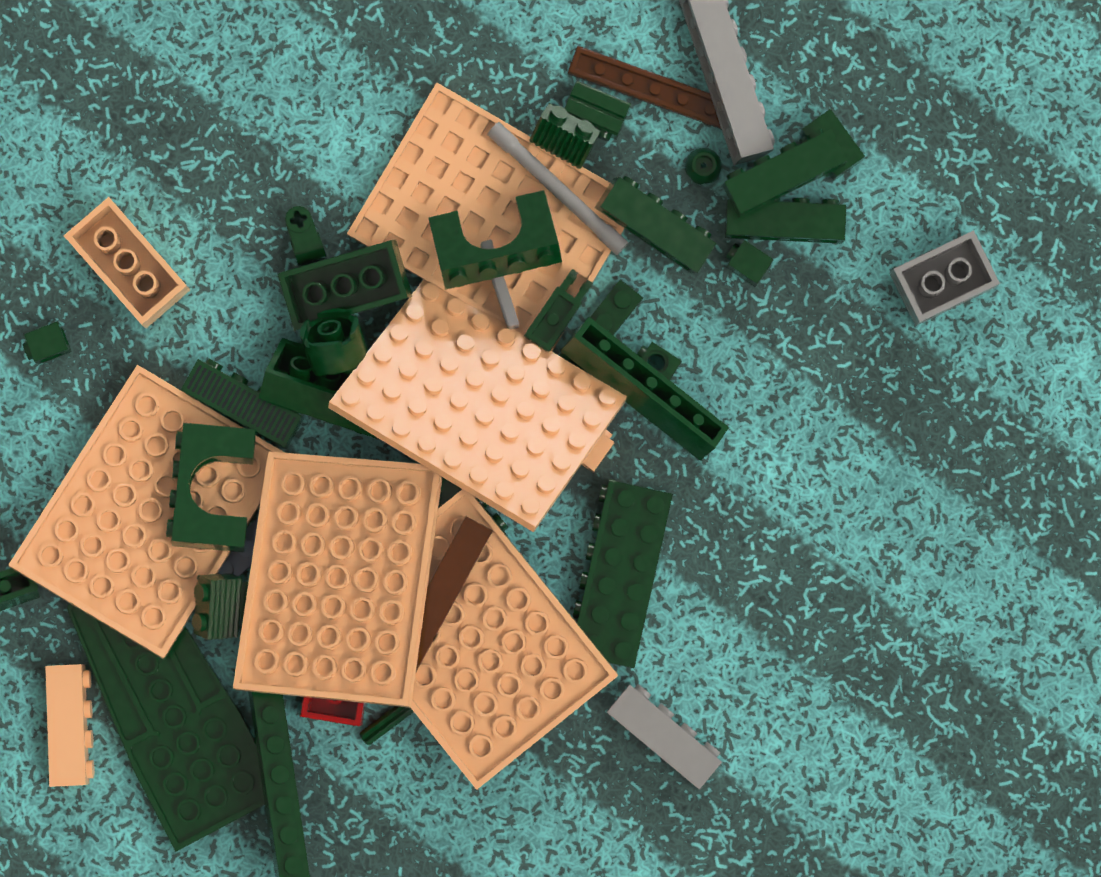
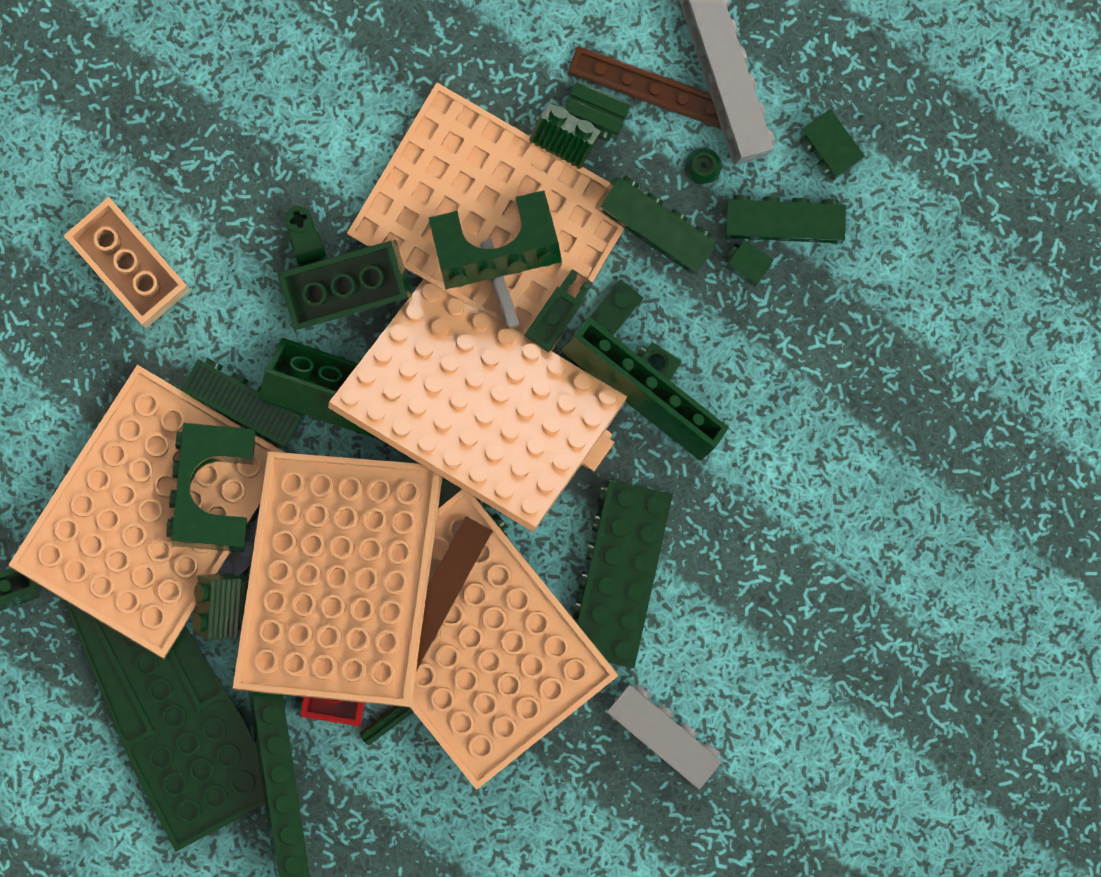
(46, 343): dark green brick -> none
(68, 725): light nougat brick -> none
(333, 342): dark green brick -> none
(511, 145): light grey piece -> none
(785, 172): dark green brick -> none
(944, 278): light grey brick -> none

